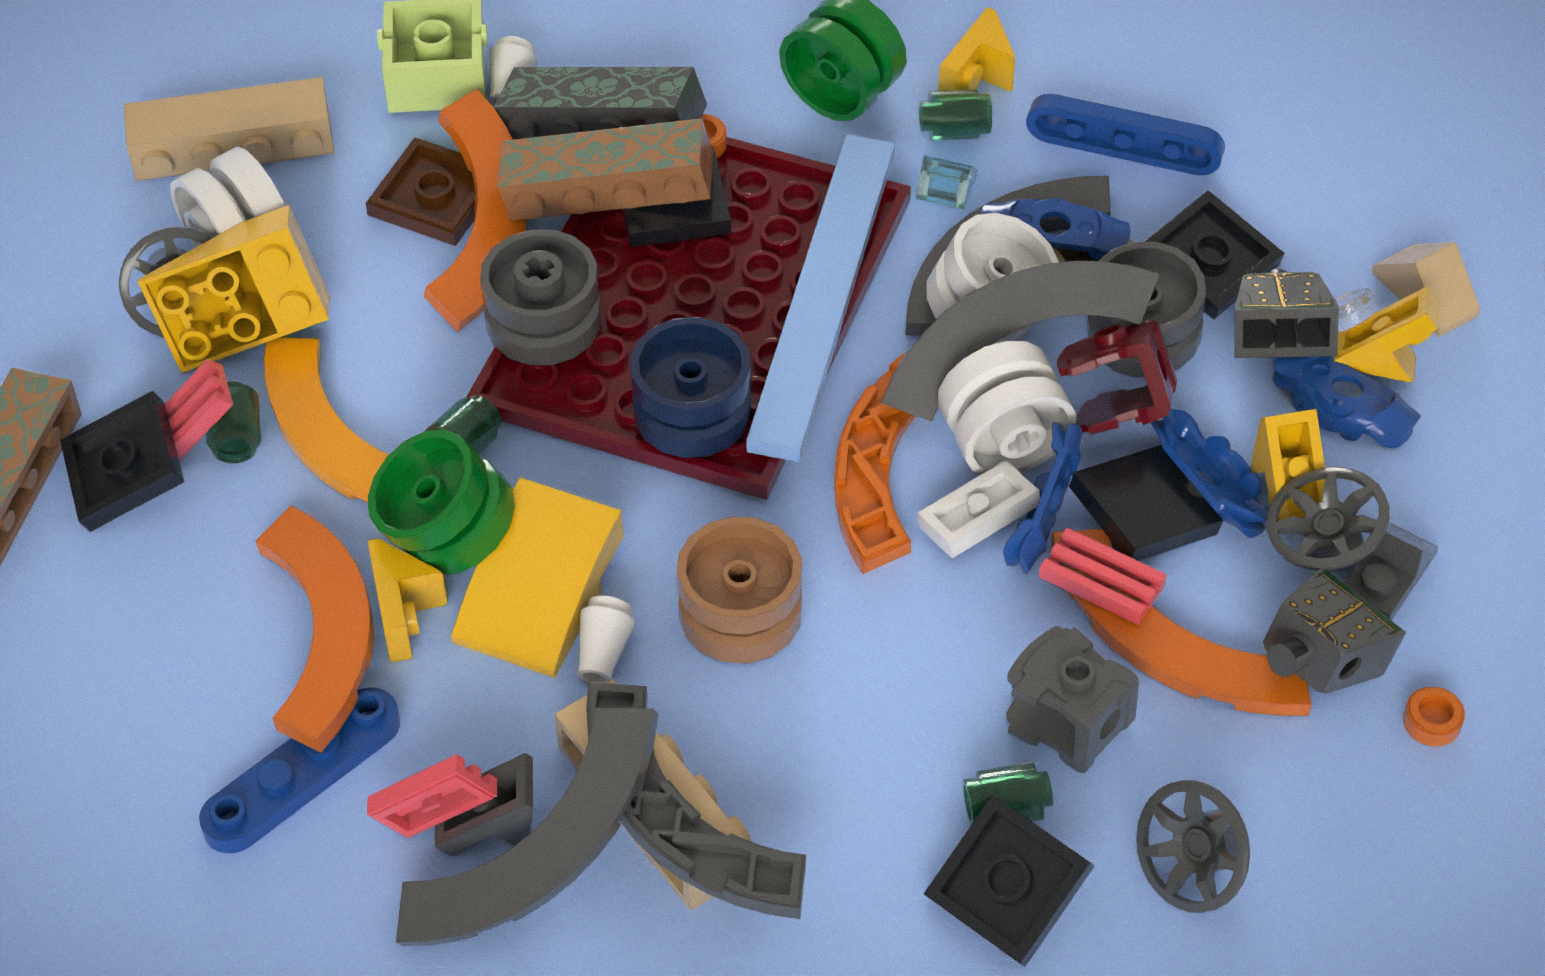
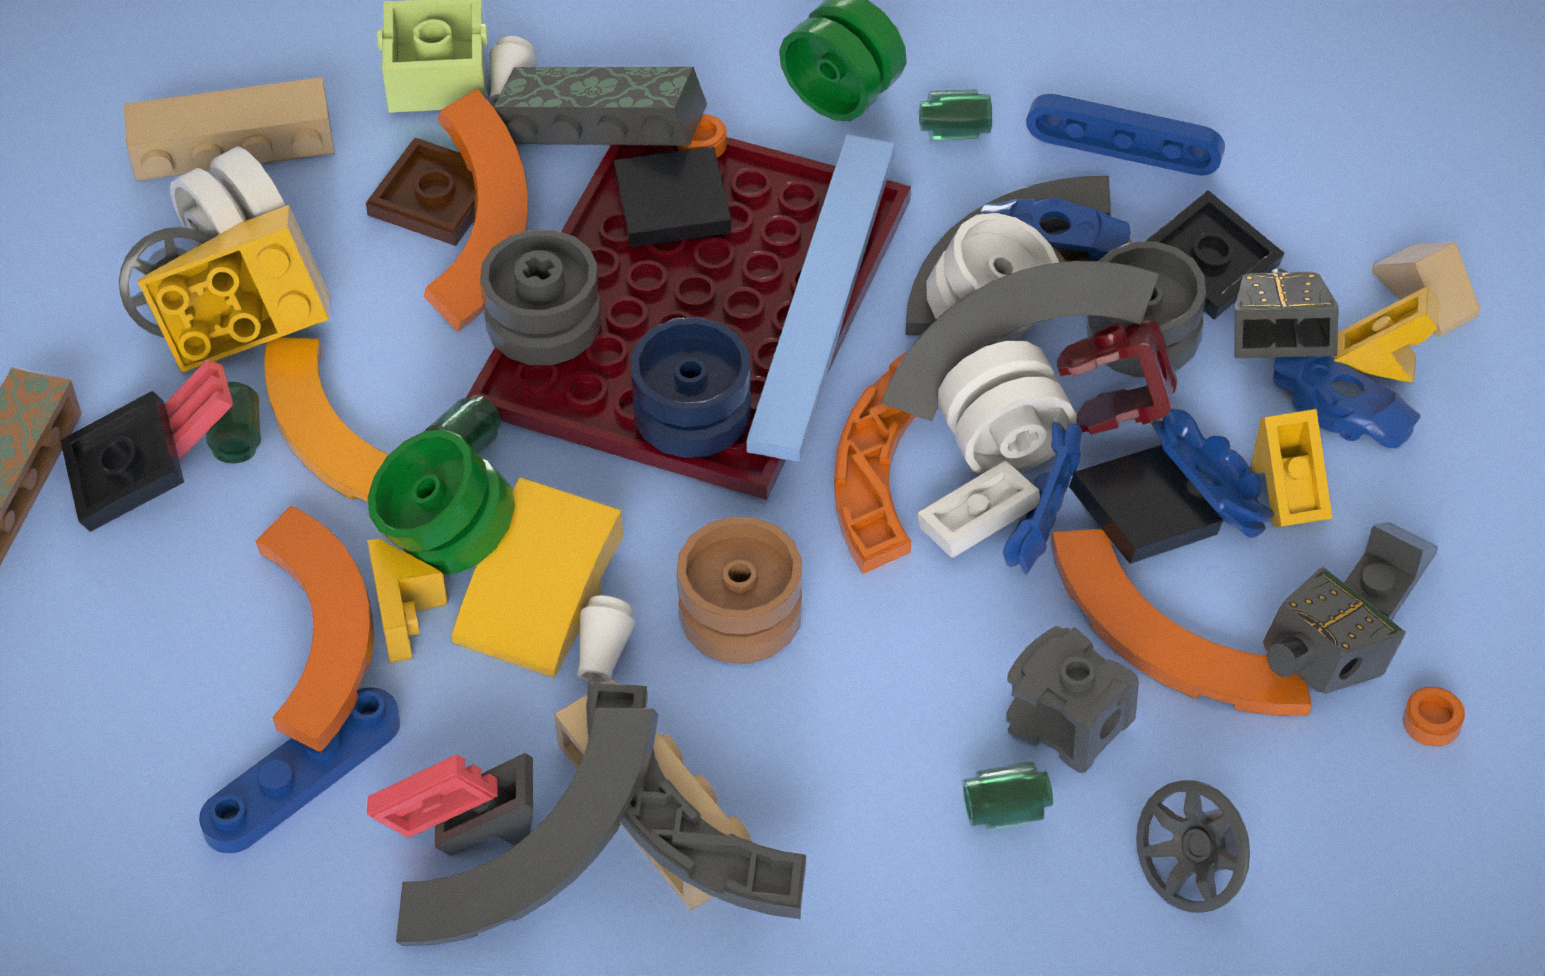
(605, 169): medium nougat brick -> none
(945, 182): clear light blue slope -> none
(979, 56): yellow slope -> none
(1009, 880): black tile -> none
(1107, 570): coral tile -> none
(1330, 526): dark grey wheel -> none
(1355, 307): clear tile -> none

